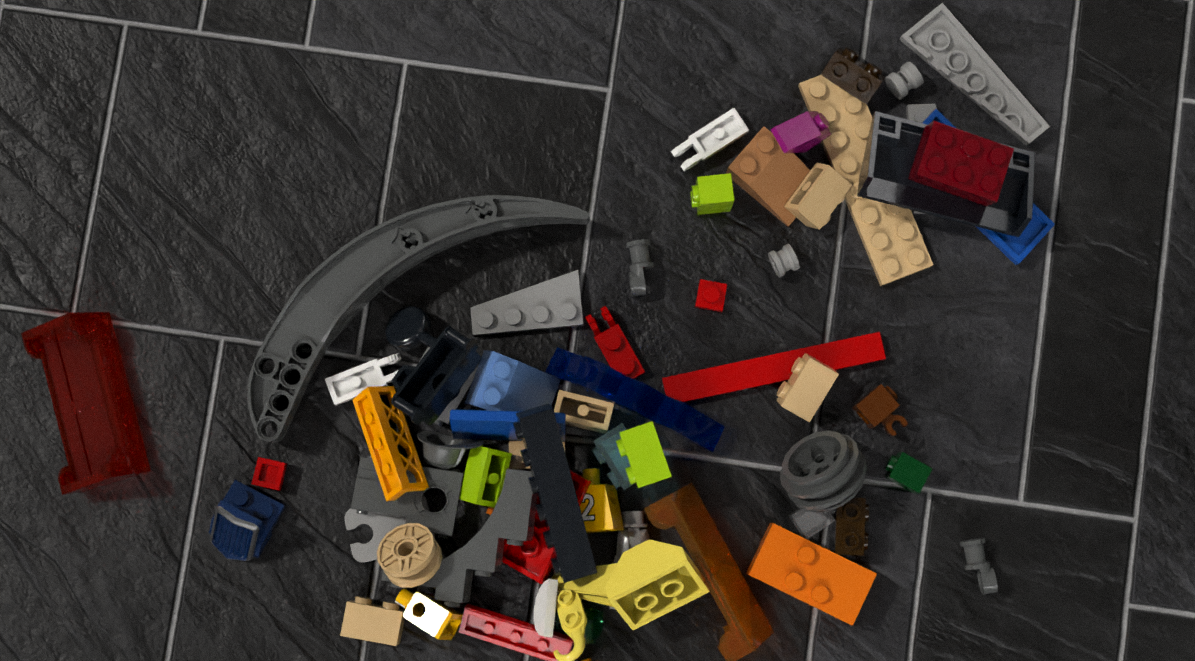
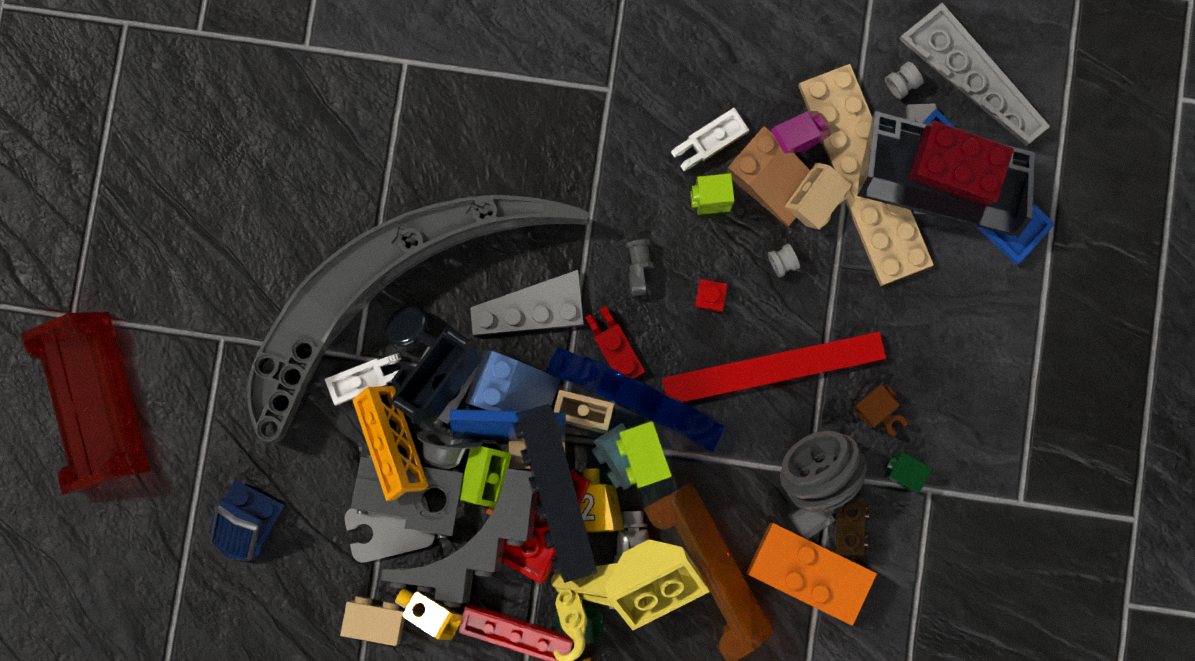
(269, 473): red plate -> none
(409, 555): tan wheel -> none
(545, 608): white tile -> none
(806, 386): tan brick -> none
(853, 75): dark brown bracket -> none
(976, 560): dark grey connector -> none

